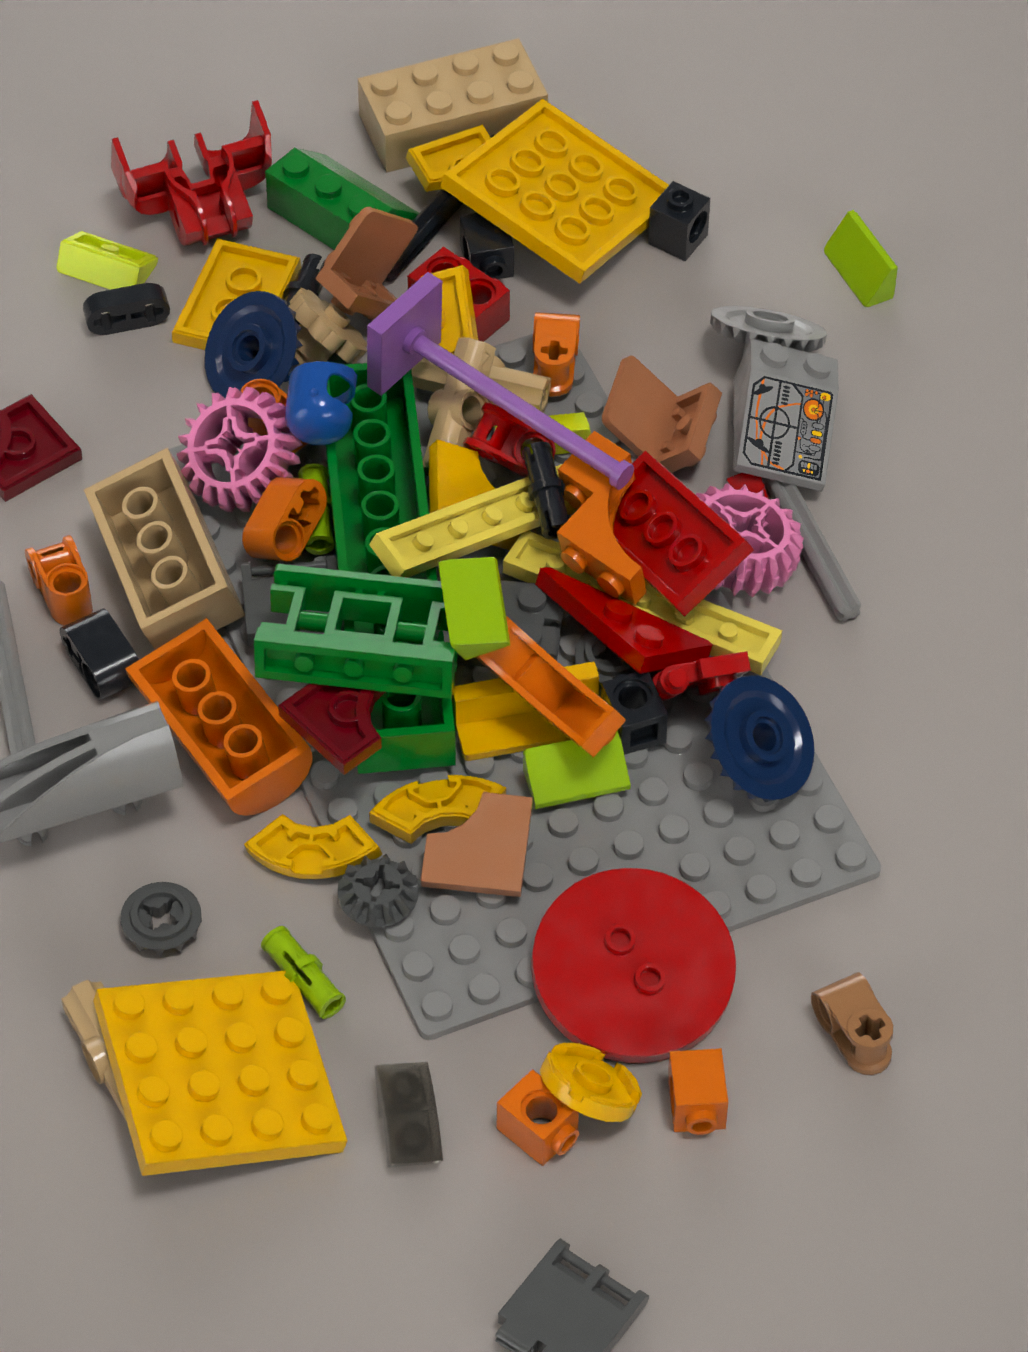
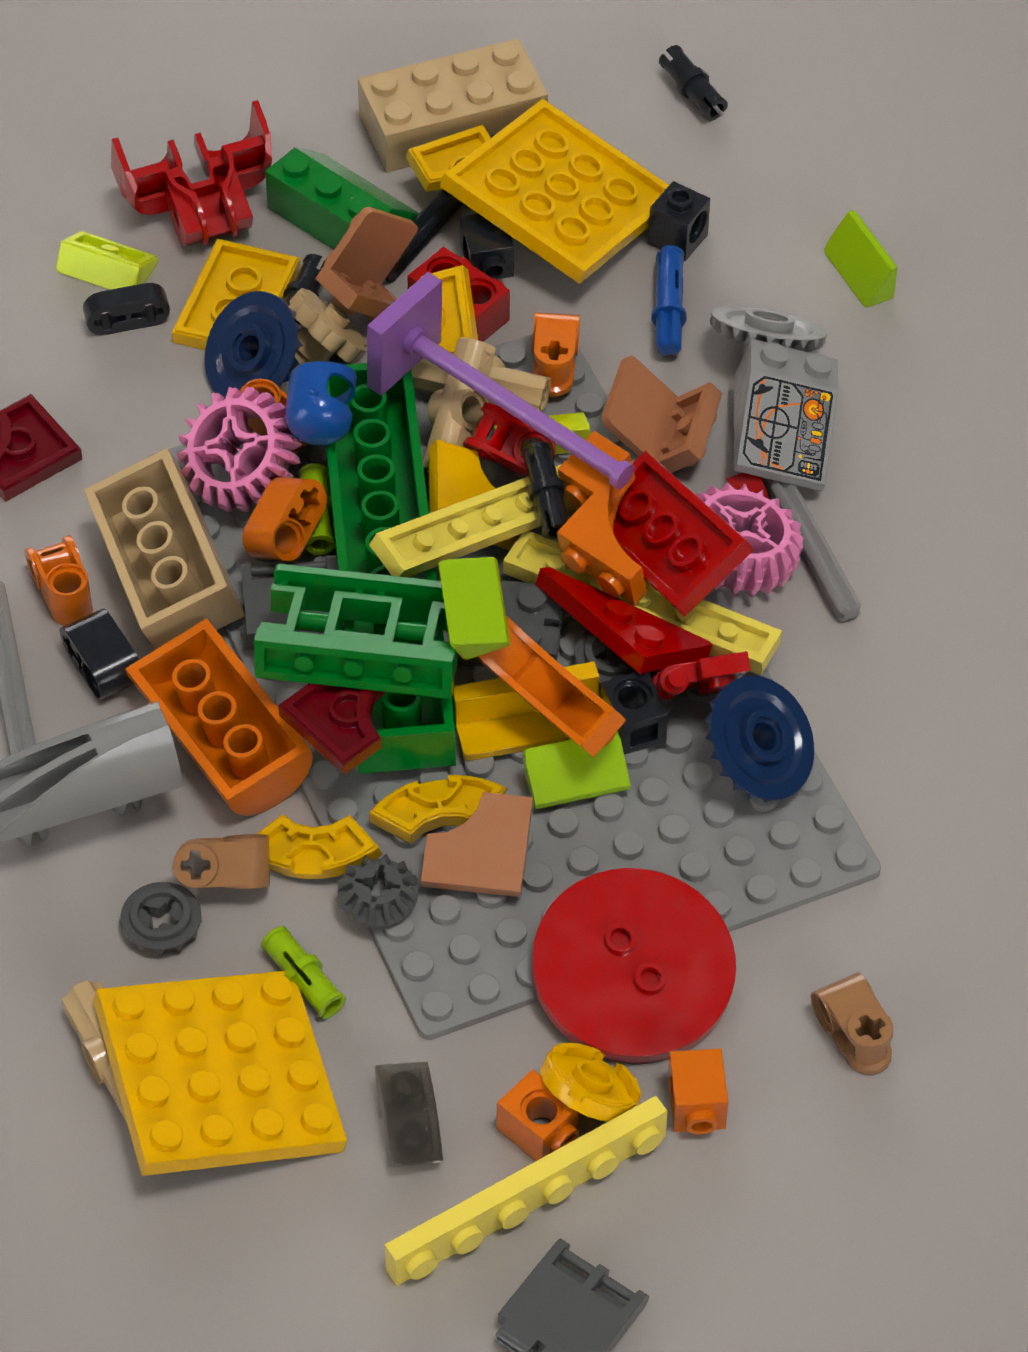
(234, 862): none -> medium nougat piece
(514, 1197): none -> light yellow plate
(669, 314): none -> blue axle
(693, 82): none -> black pin

